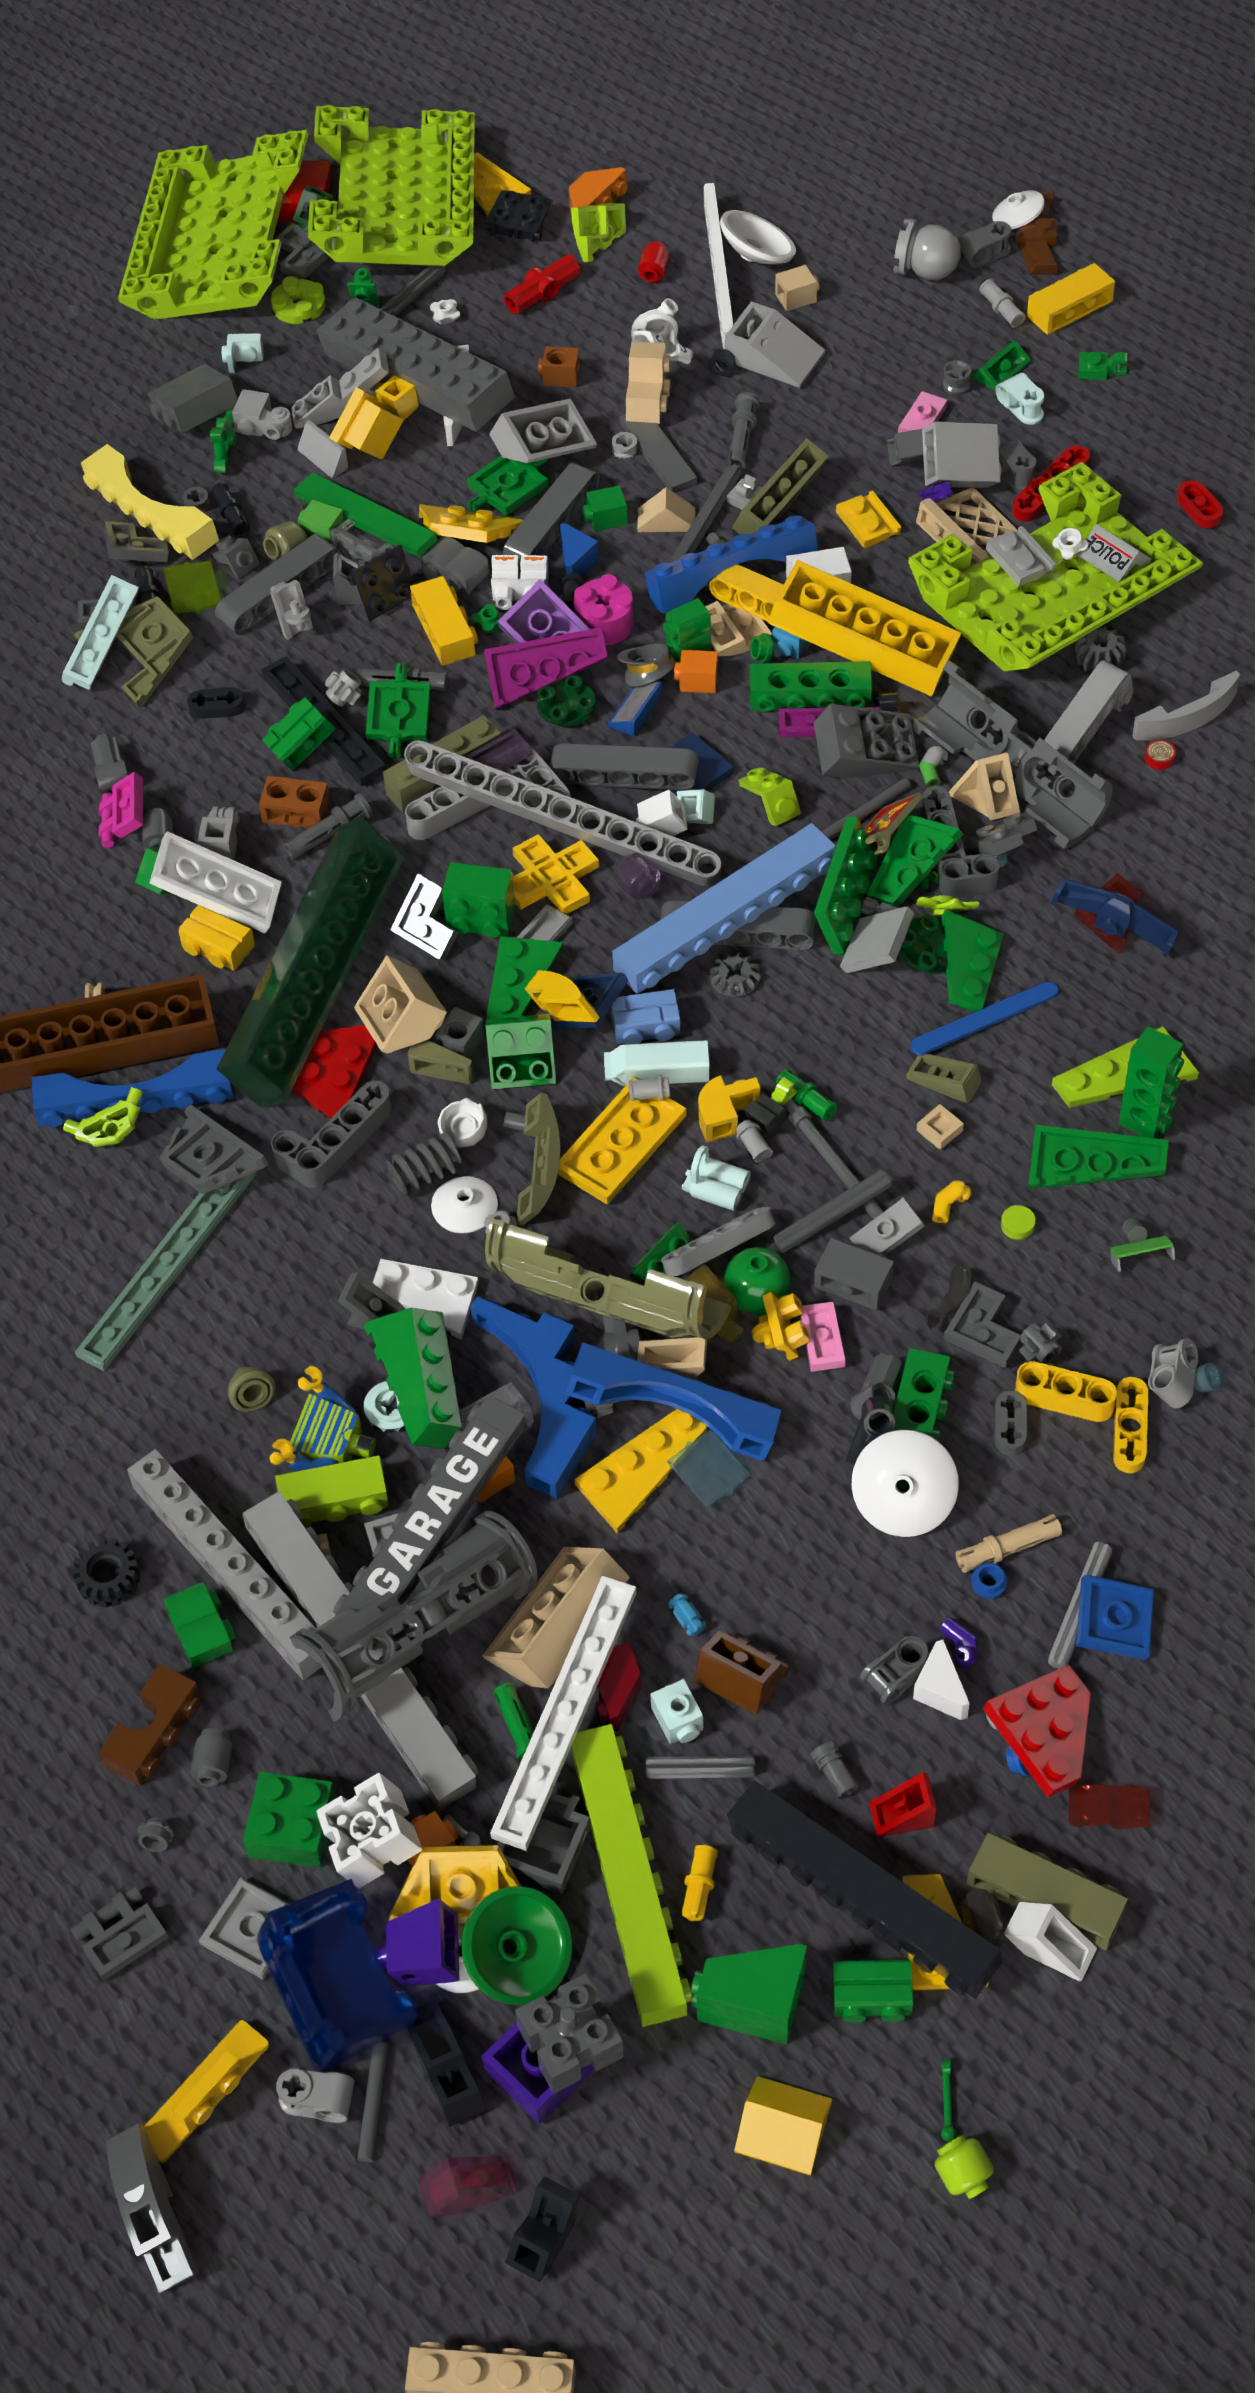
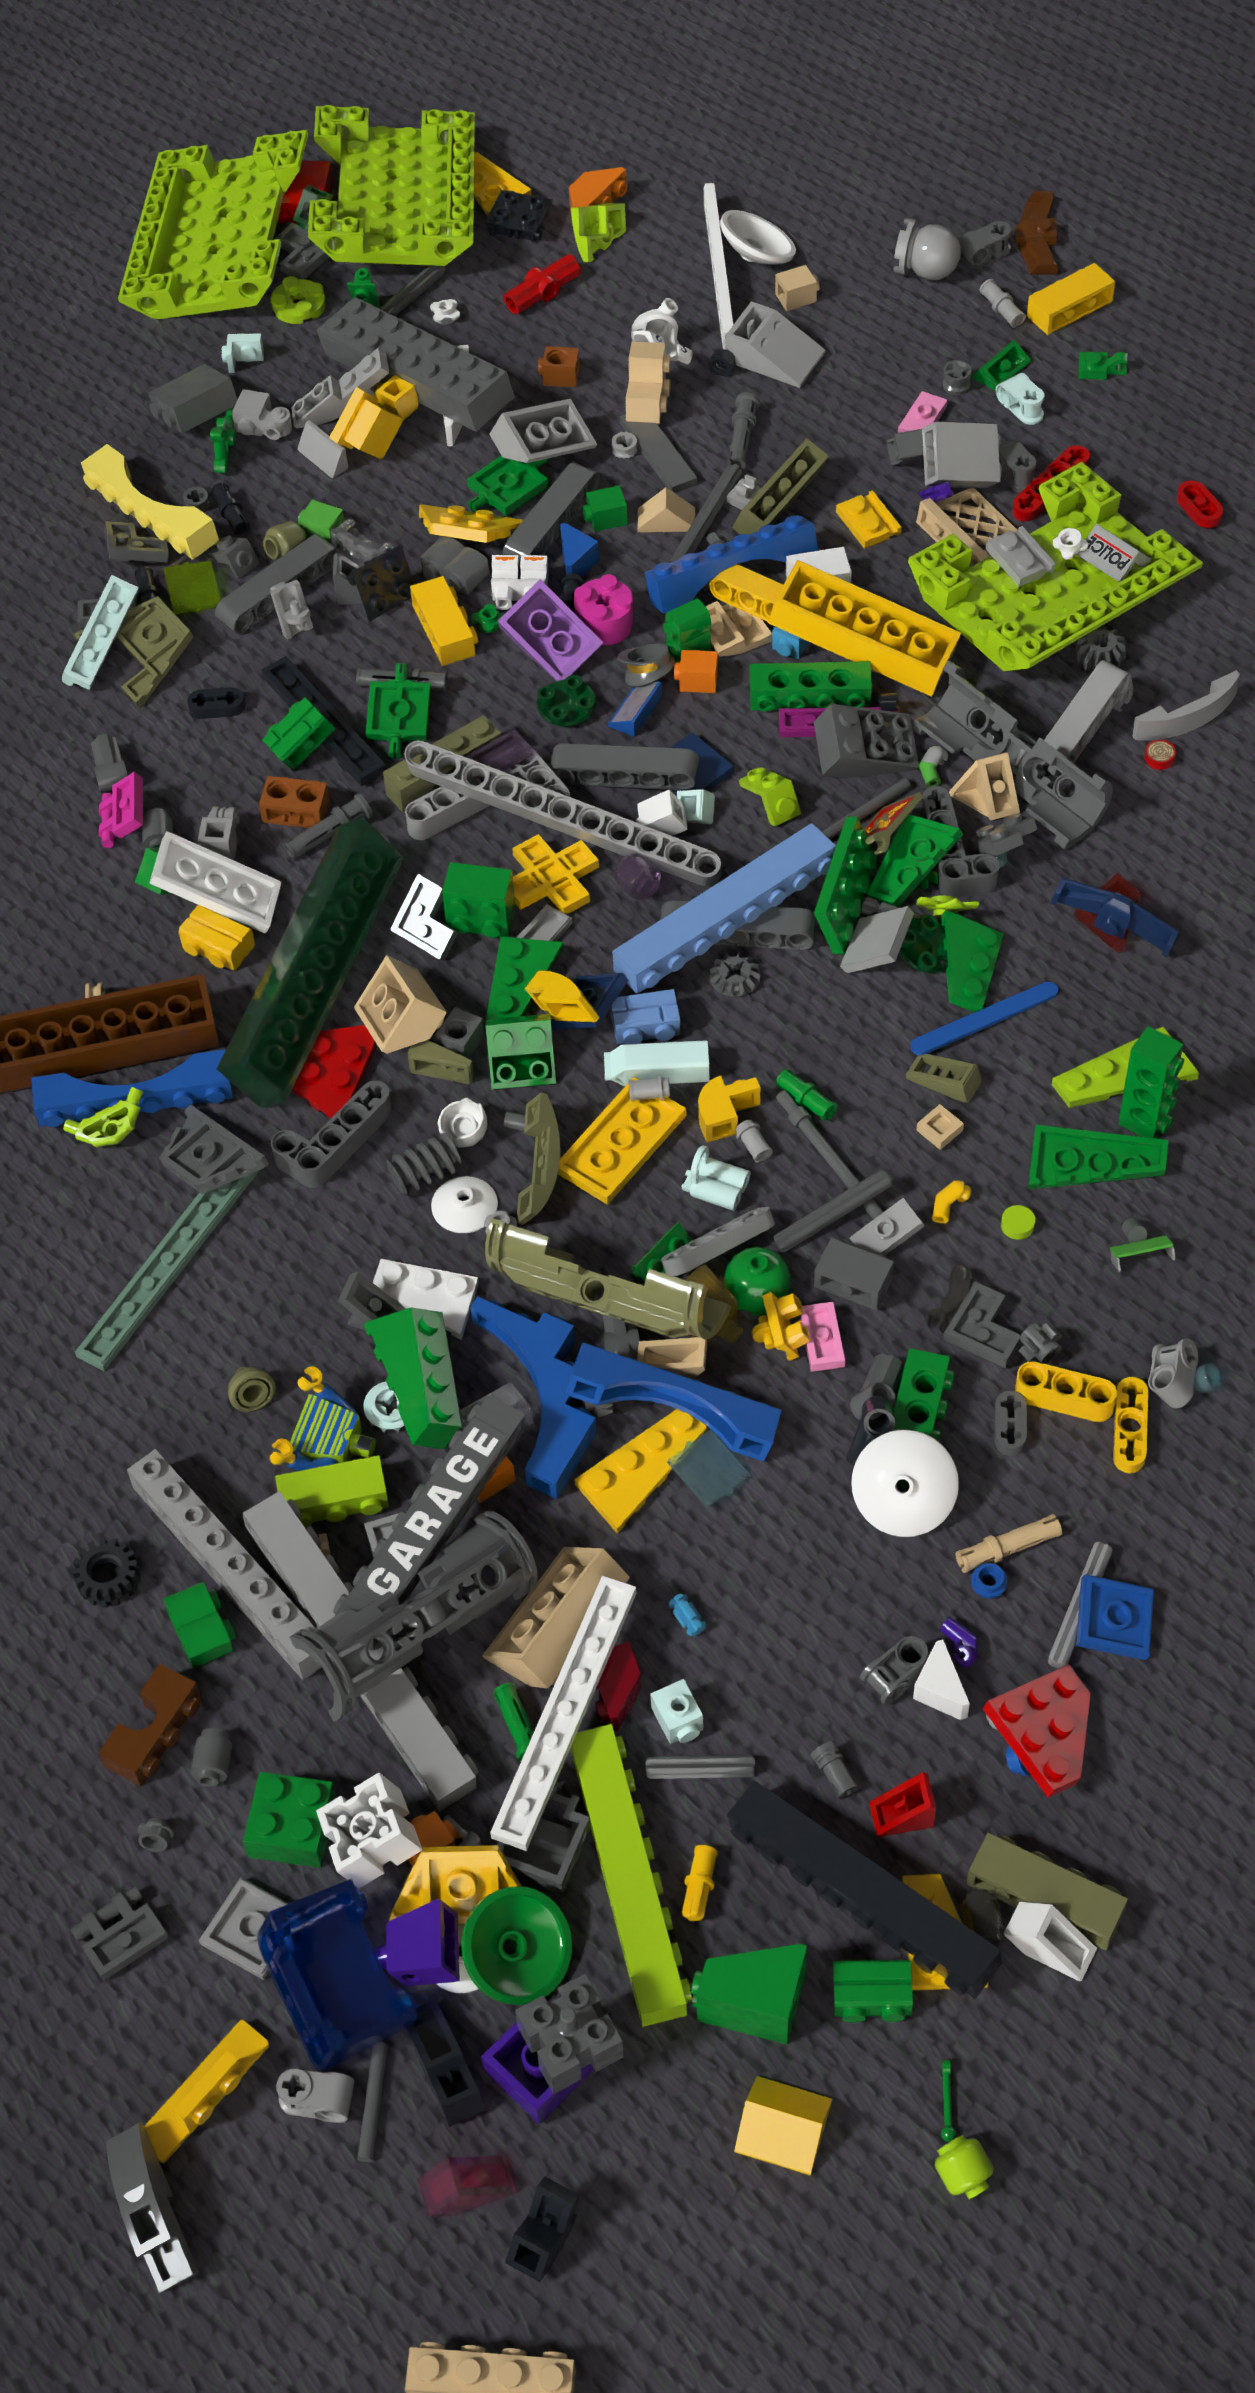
(343, 687): light grey gear -> none
(368, 515): green tile -> none
(529, 665): magenta wing -> none
(653, 262): red brick -> none
(739, 1671): reddish brown brick -> none
(762, 648): green plate -> none
(769, 1111): pearl dark grey piece -> none
(1019, 208): white dish -> none
(1109, 1804): clear red slope -> none

